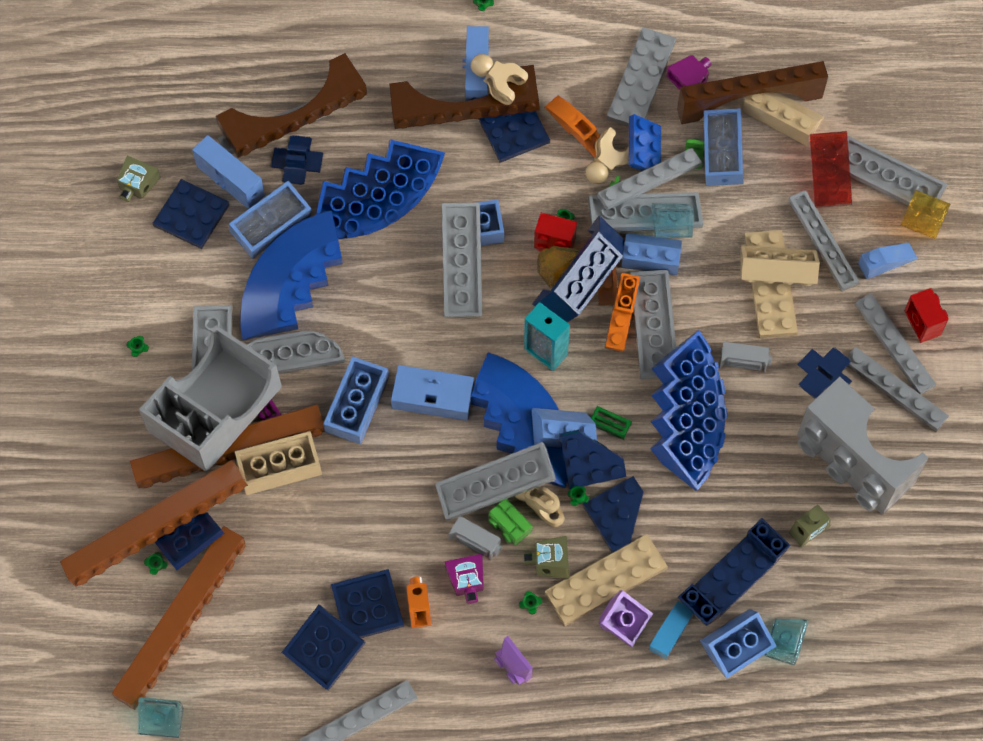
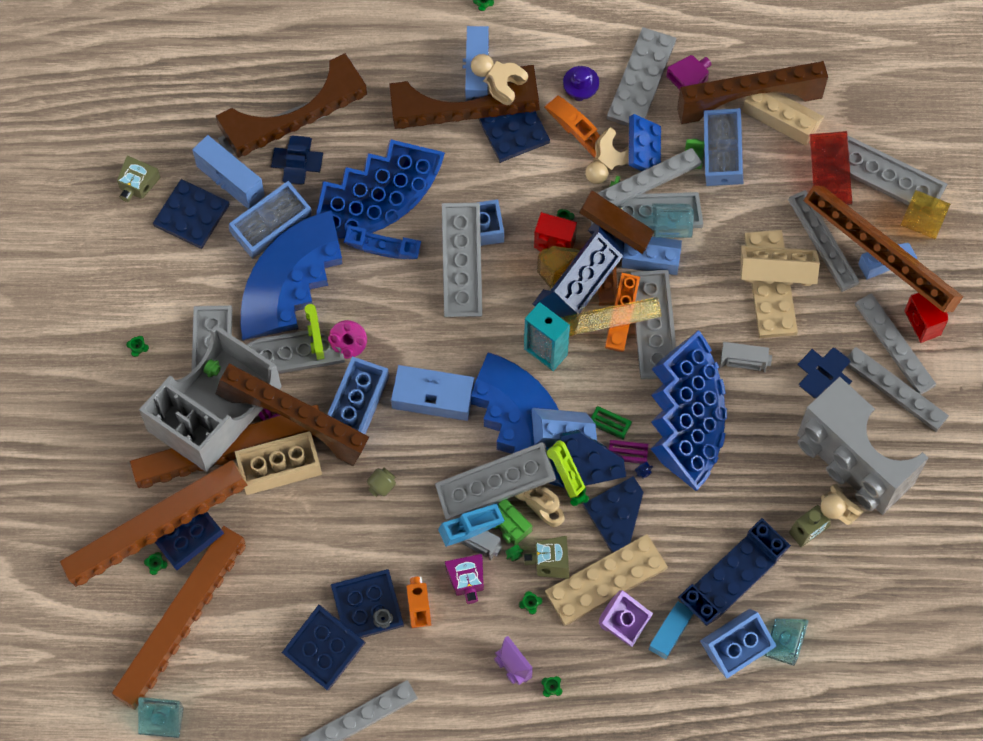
(212, 368): none -> bright green plate
(245, 388): none -> reddish brown arch
(314, 330): none -> lime plate
(349, 337): none -> dark pink plate
(381, 482): none -> olive head
(382, 245): none -> blue slope
(382, 623): none -> dark grey plate
(470, 524): none -> dark azure slope
(514, 553): none -> green plate
(547, 682): none -> green plate
(566, 468): none -> lime plate
(581, 82): none -> dark purple plate
(613, 316): none -> clear yellow tile
(616, 222): none -> reddish brown tile
(634, 445): none -> magenta tile
(644, 470): none -> clear blue plate
(838, 506): none -> tan piece
(883, 249): none -> dark orange brick

